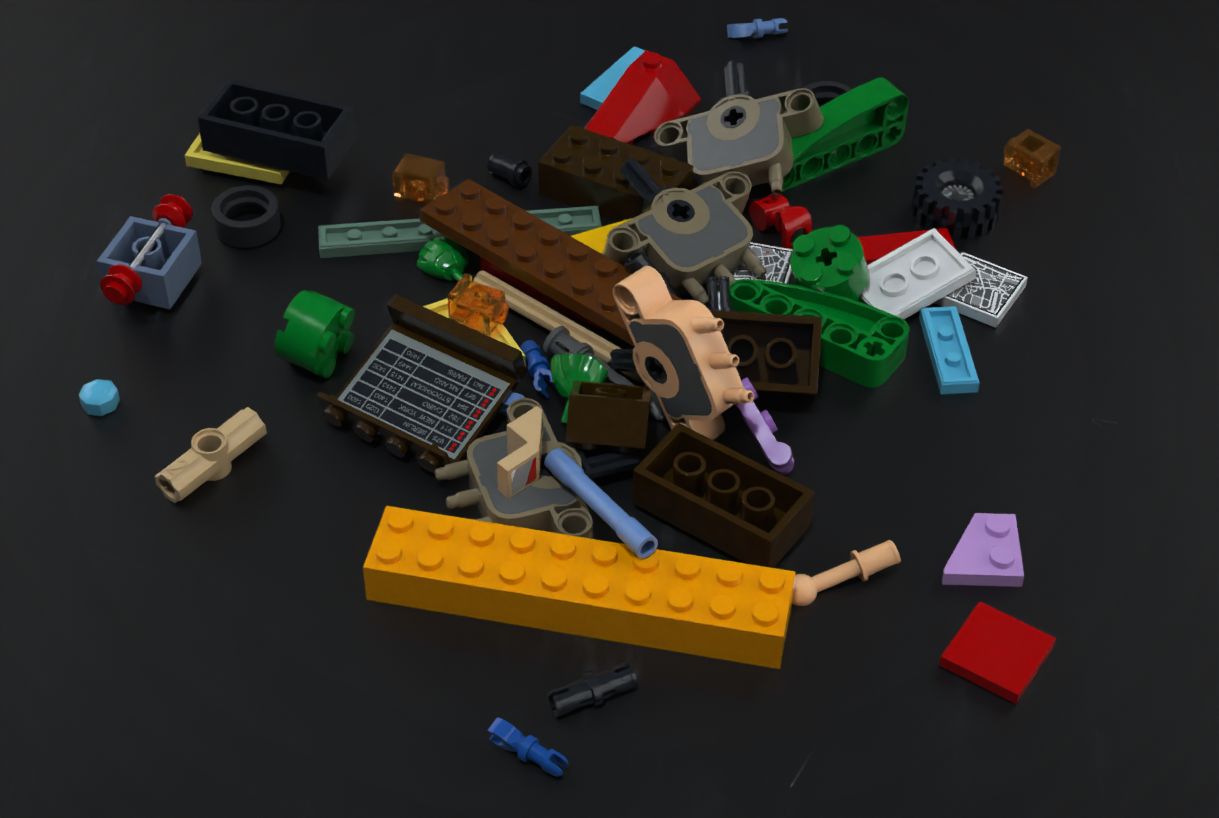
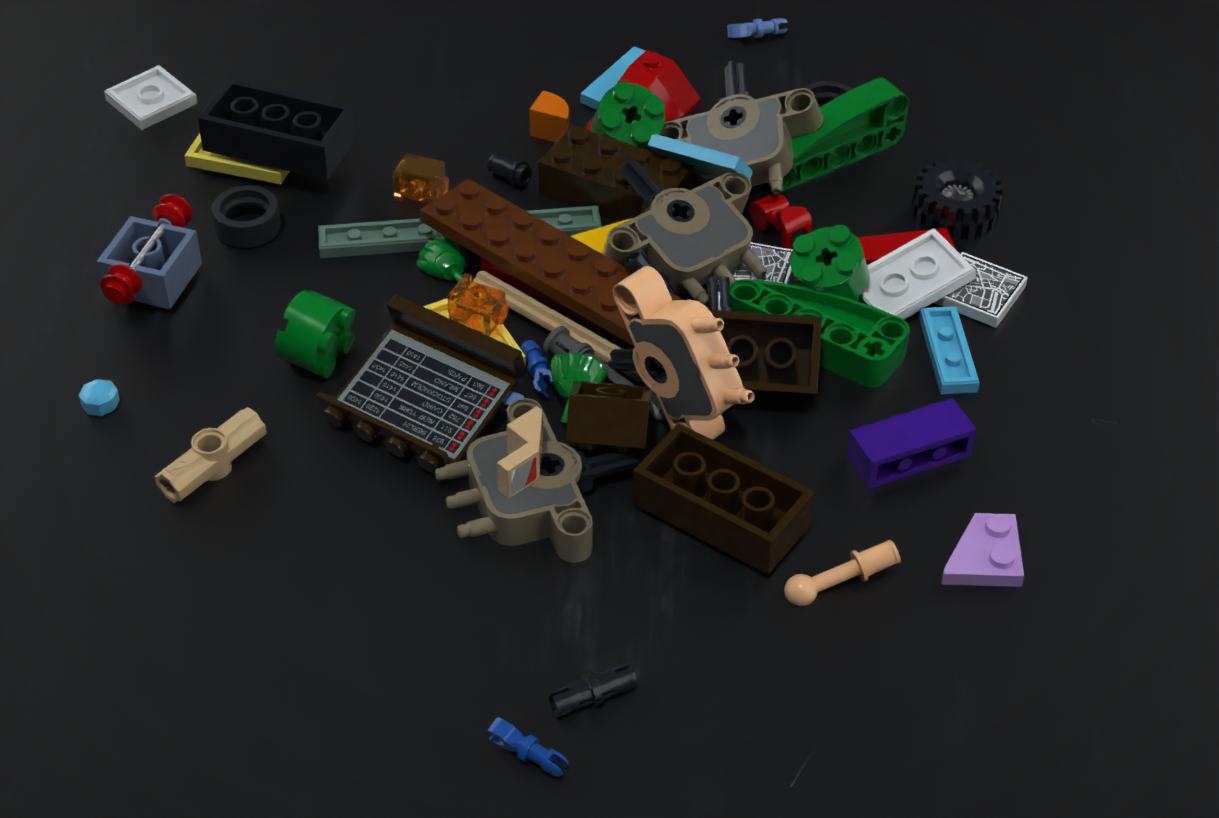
(150, 97): none -> white tile
(549, 117): none -> orange brick
(580, 586): light orange brick -> none
(626, 527): medium blue piece -> none
(629, 114): none -> green brick
(698, 156): none -> medium azure tile
(761, 427): medium lavender plate -> none
(910, 443): none -> dark purple brick
(997, 652): red tile -> none
(1032, 157): clear orange brick -> none

